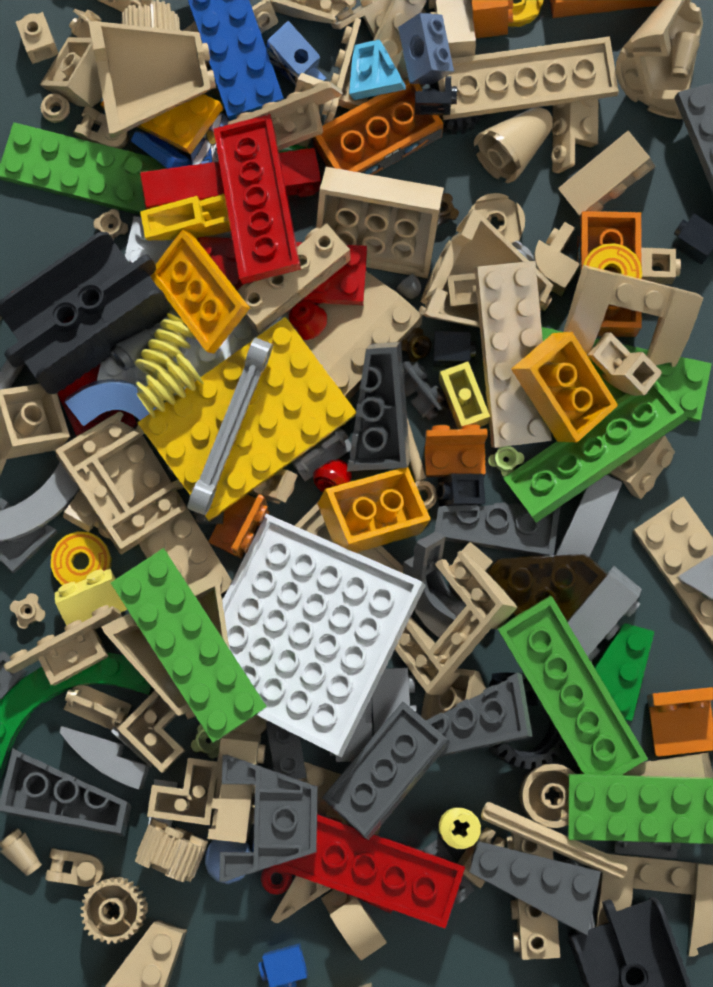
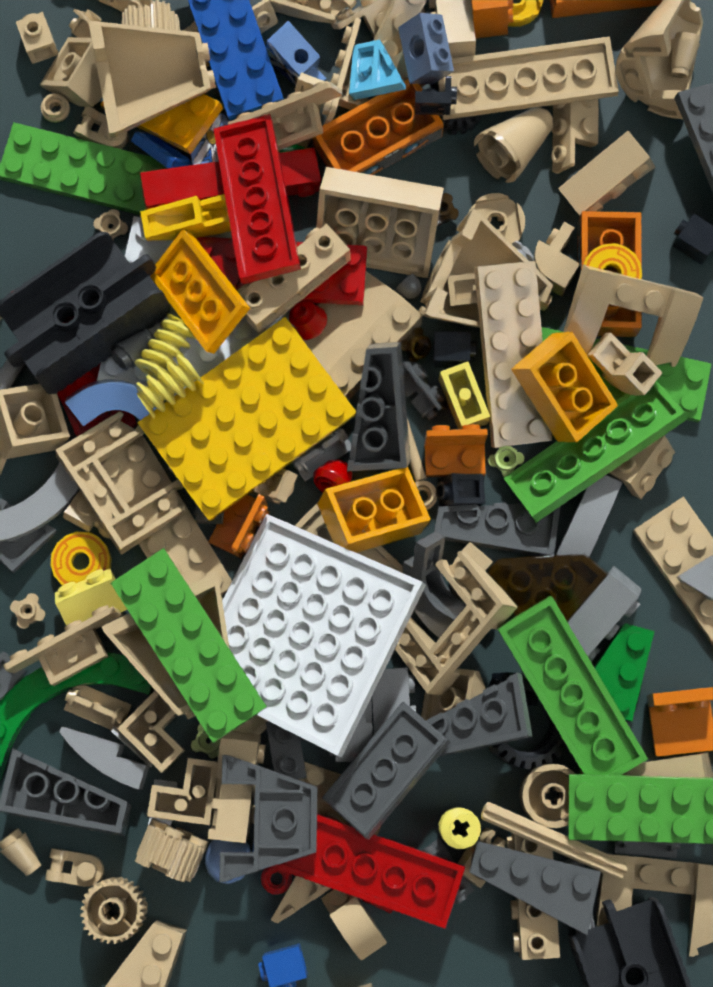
(205, 487): light grey piece -> none
(665, 260): tan brick -> none

